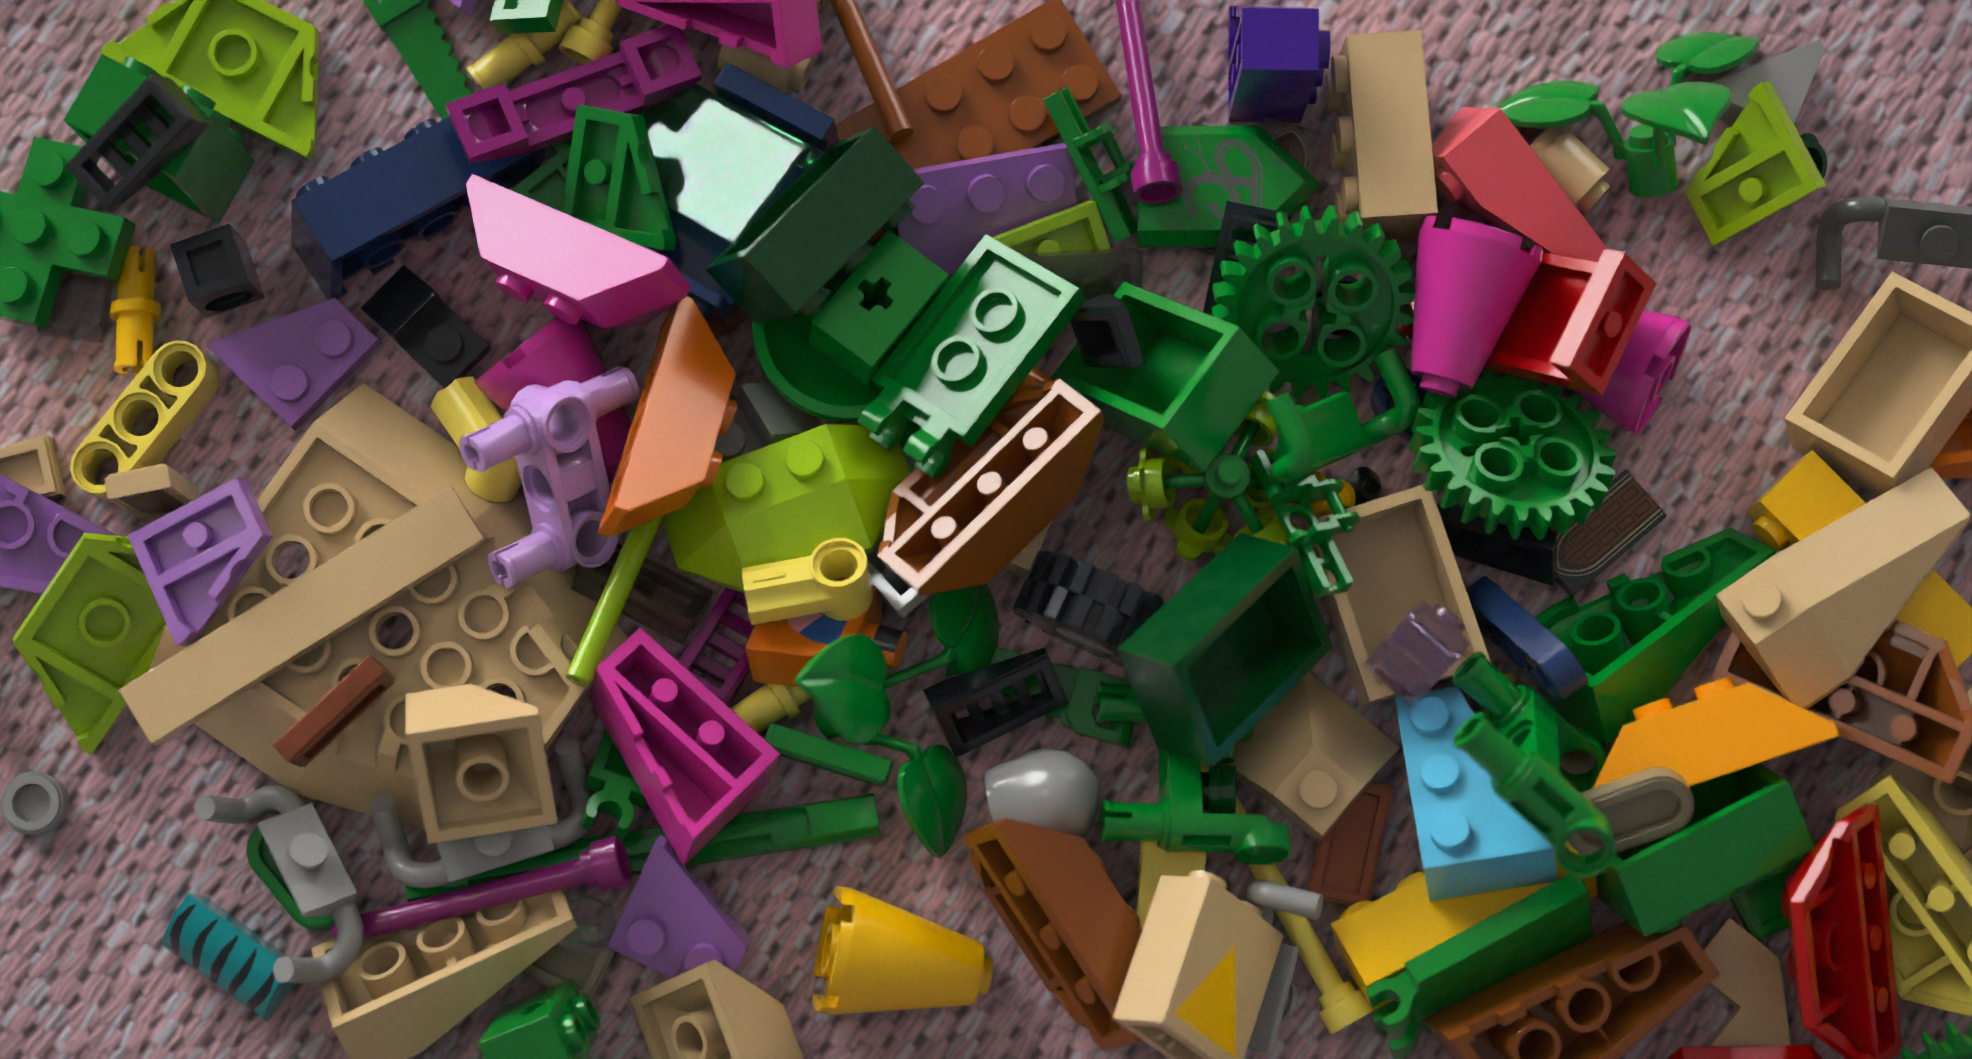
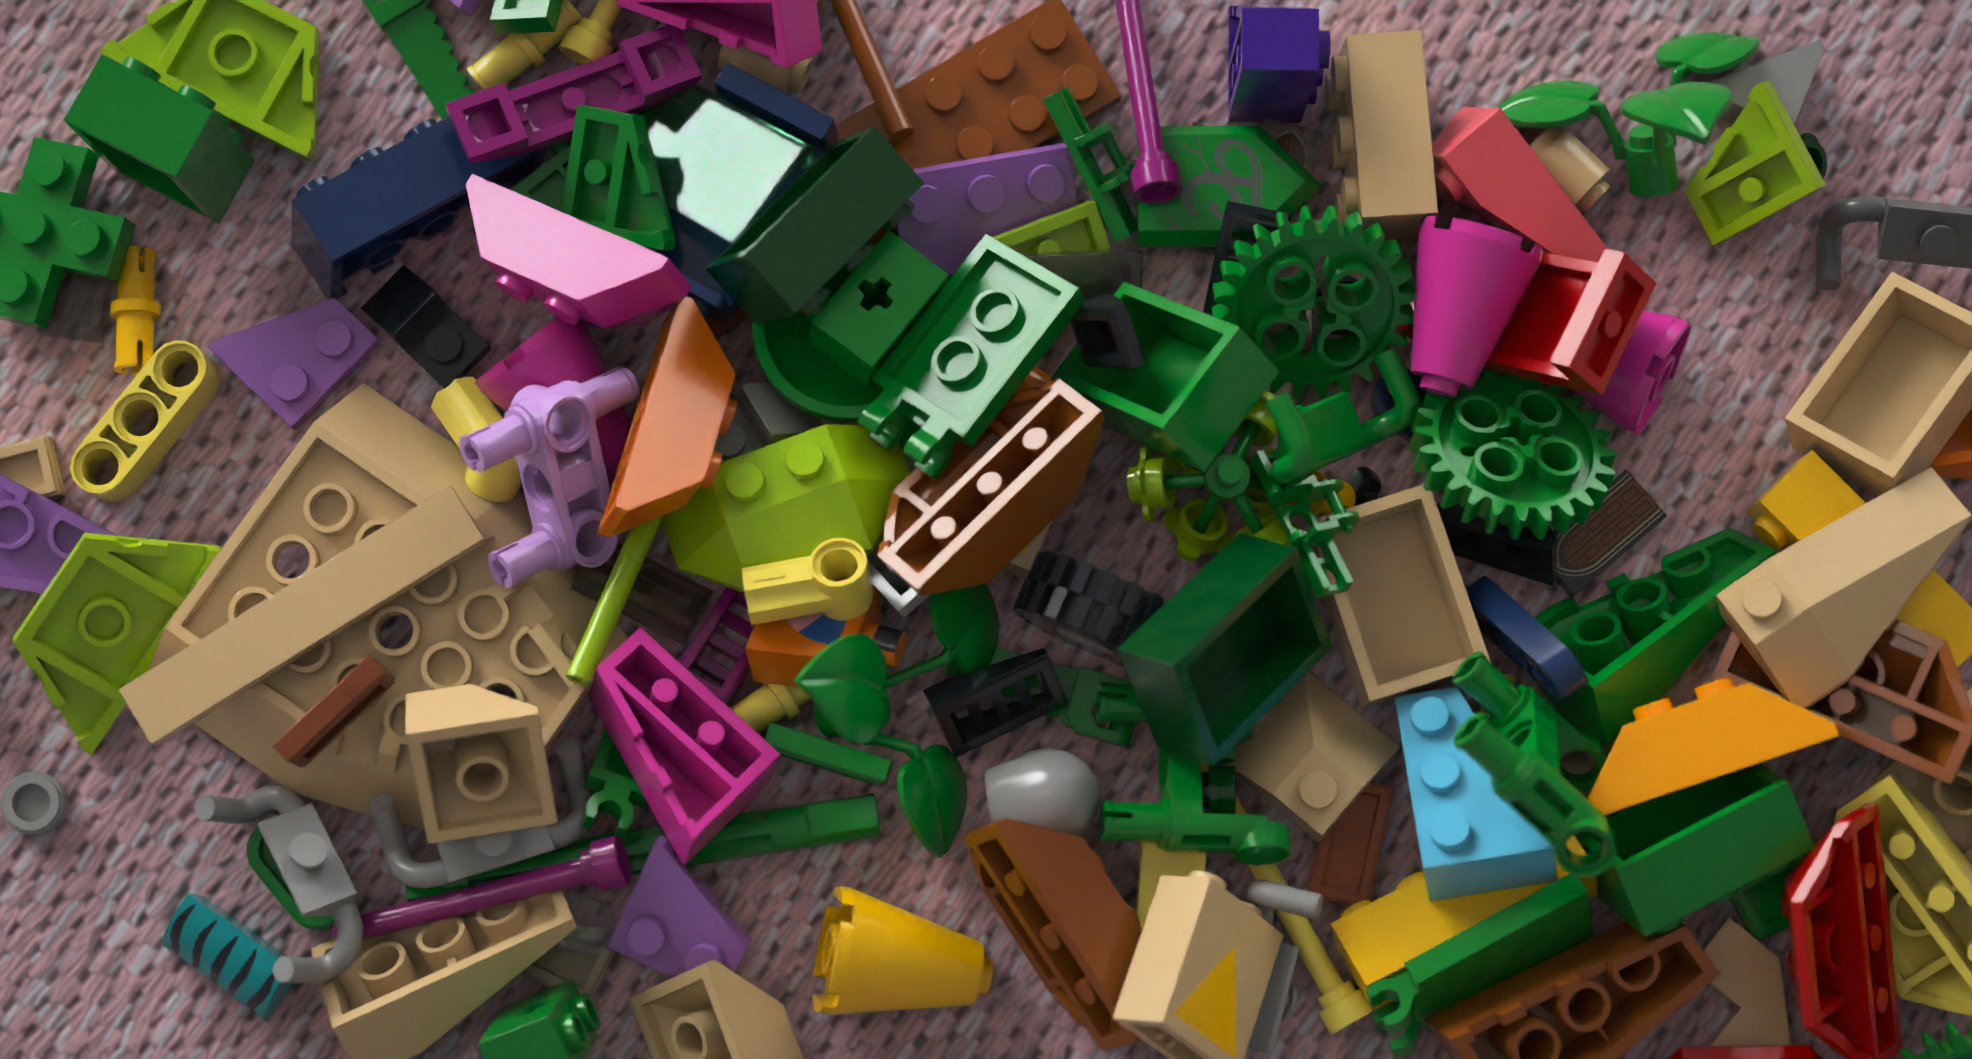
(150, 490): tan tile -> none
(153, 158): black slope -> none
(201, 555): medium lavender wing -> none
(217, 271): black brick -> none
(1418, 651): brick -> none
(1638, 809): dark tan tile -> none

